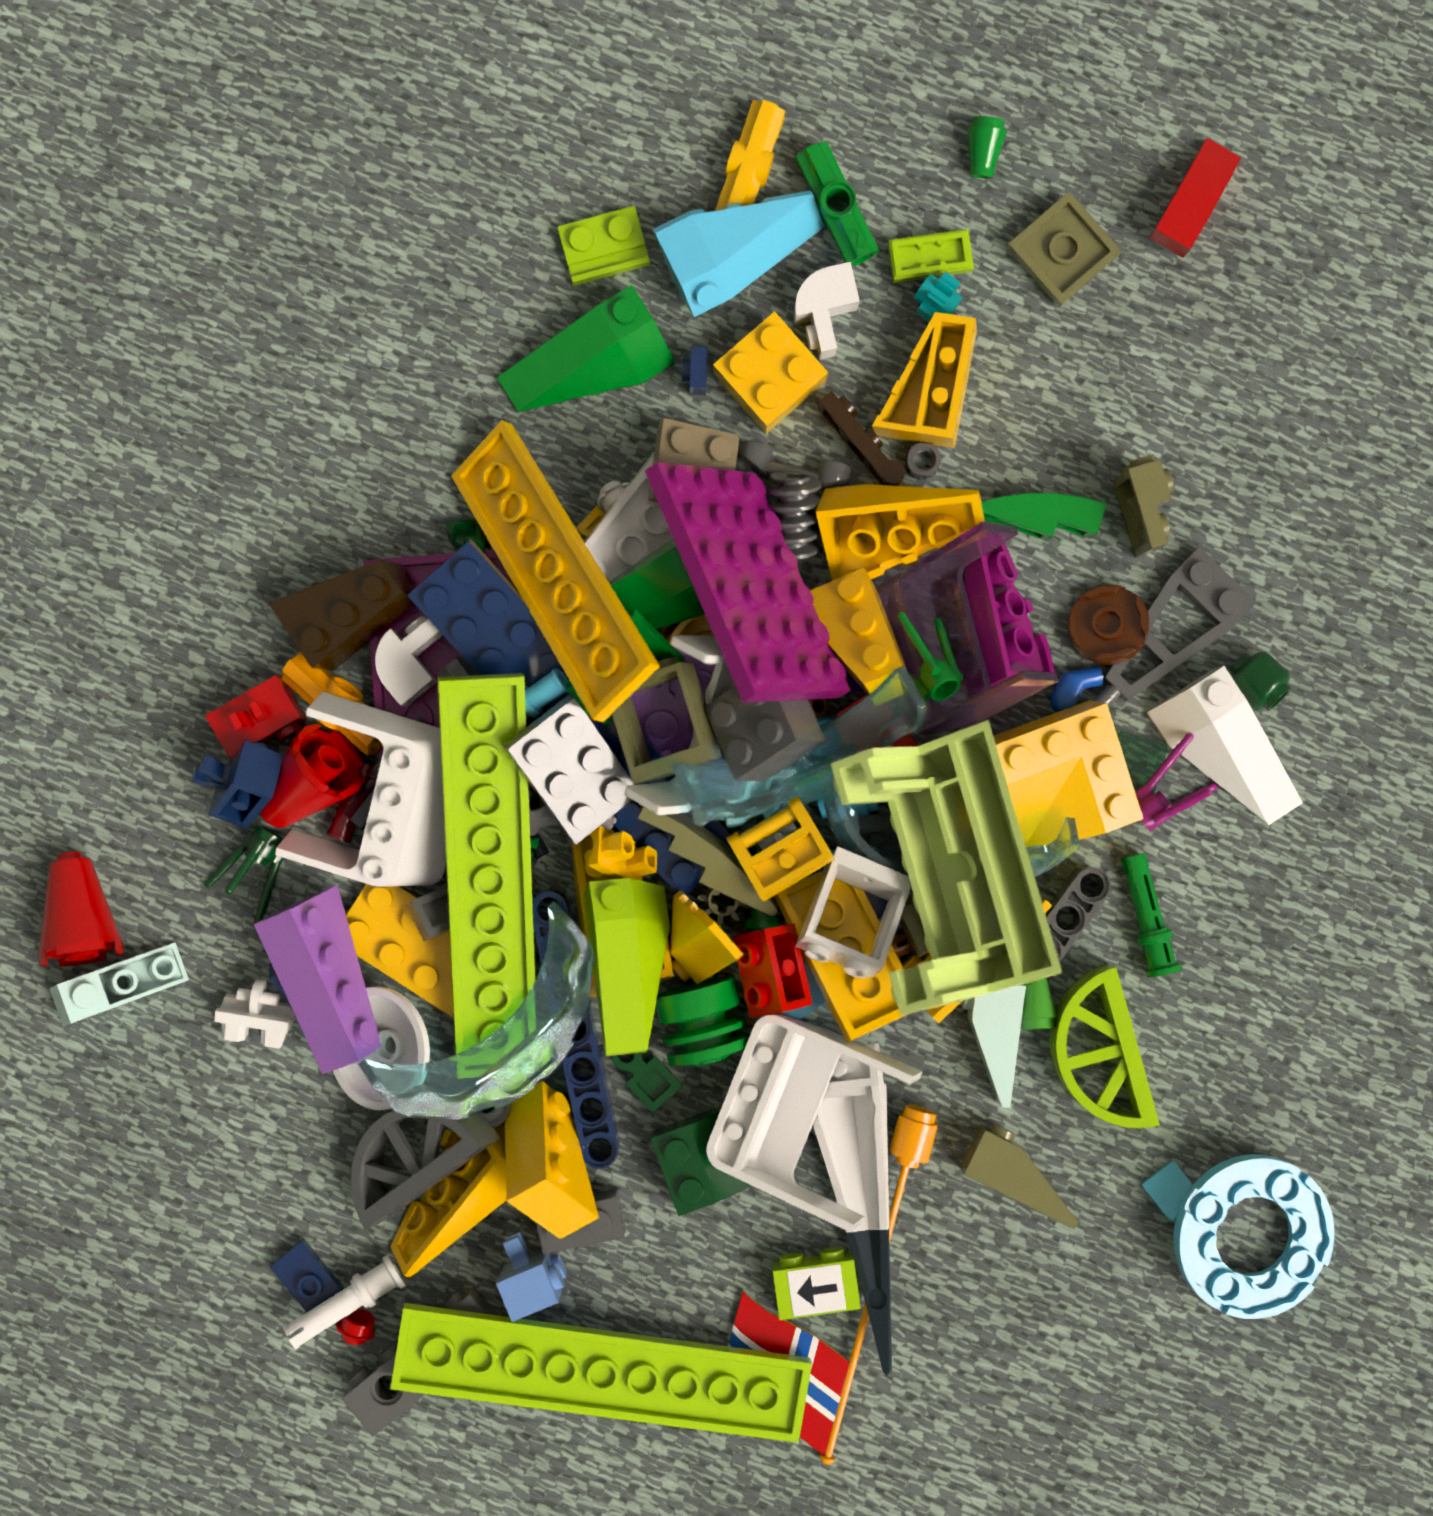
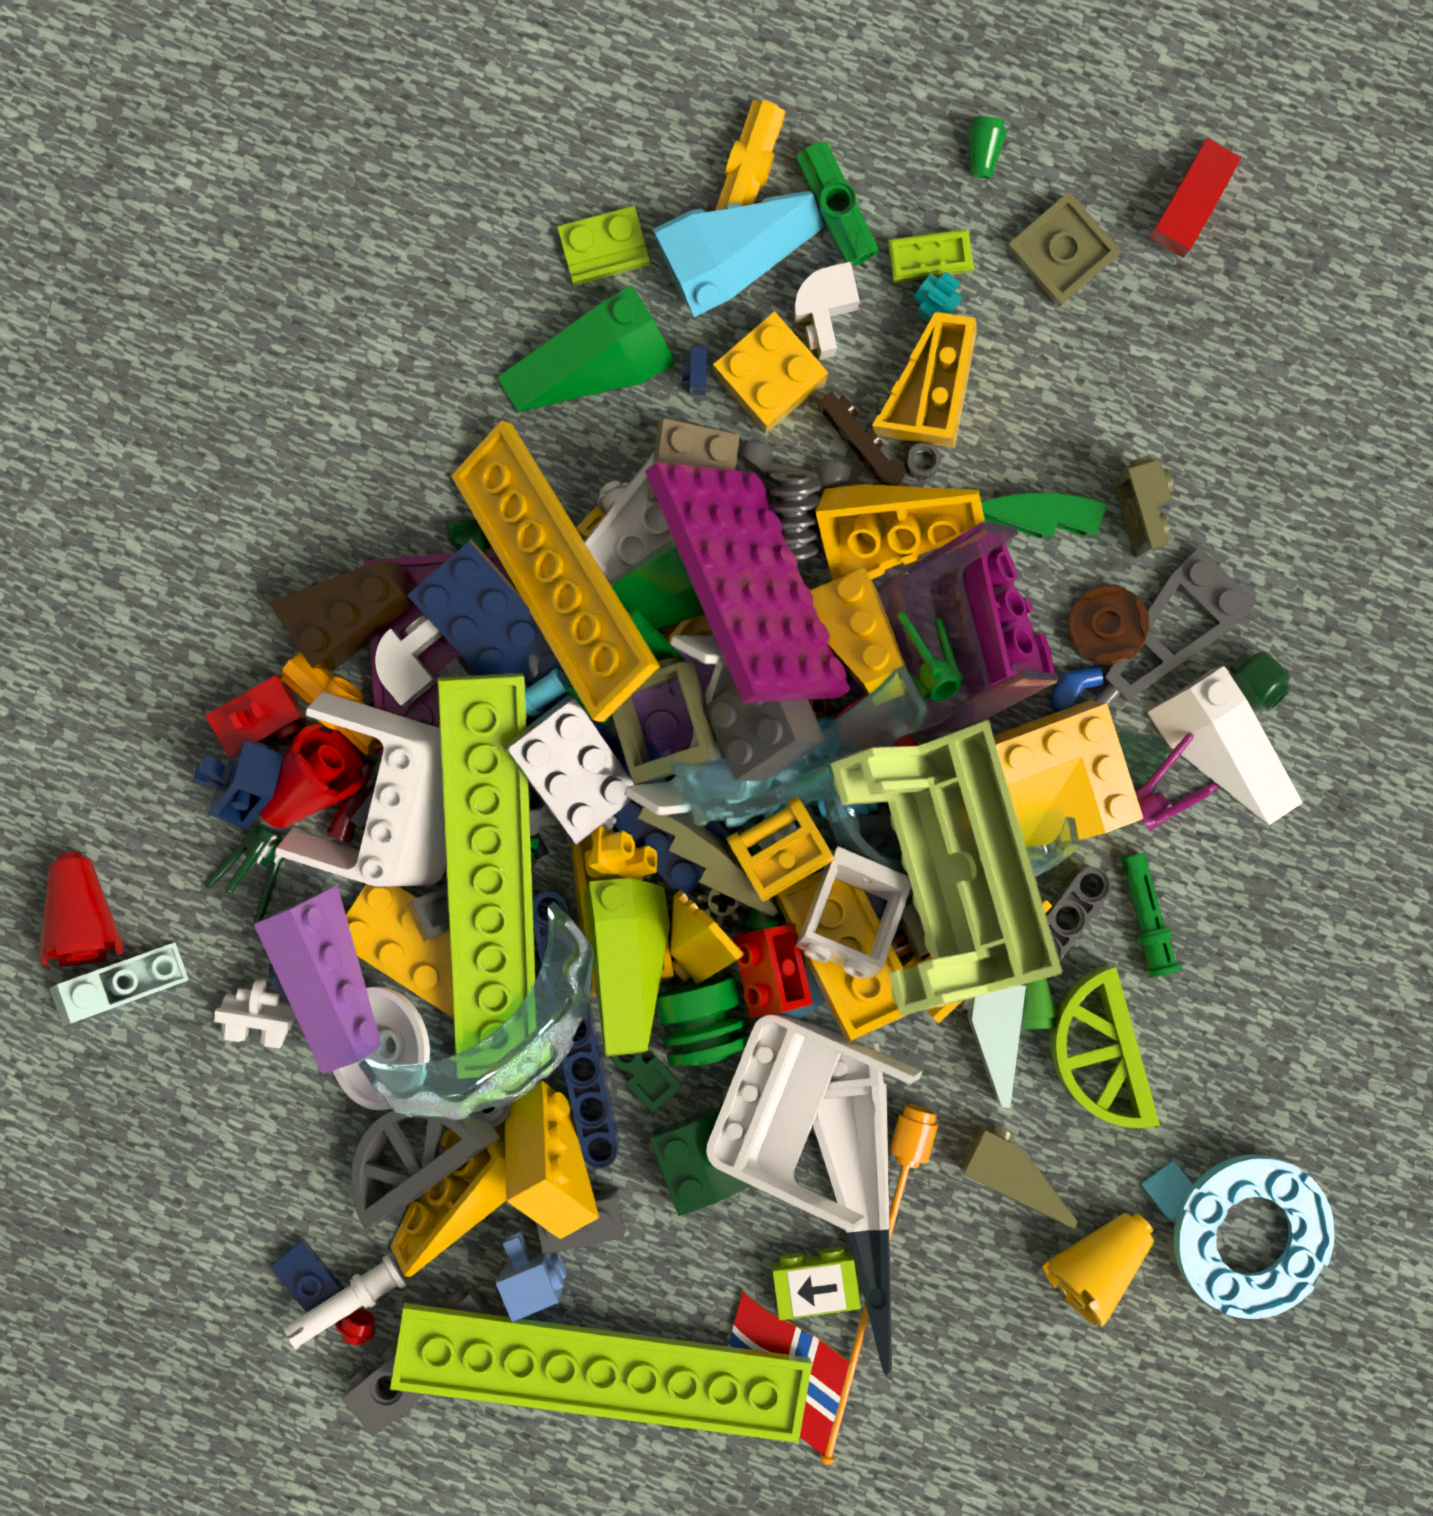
(1101, 1266): none -> yellow cone

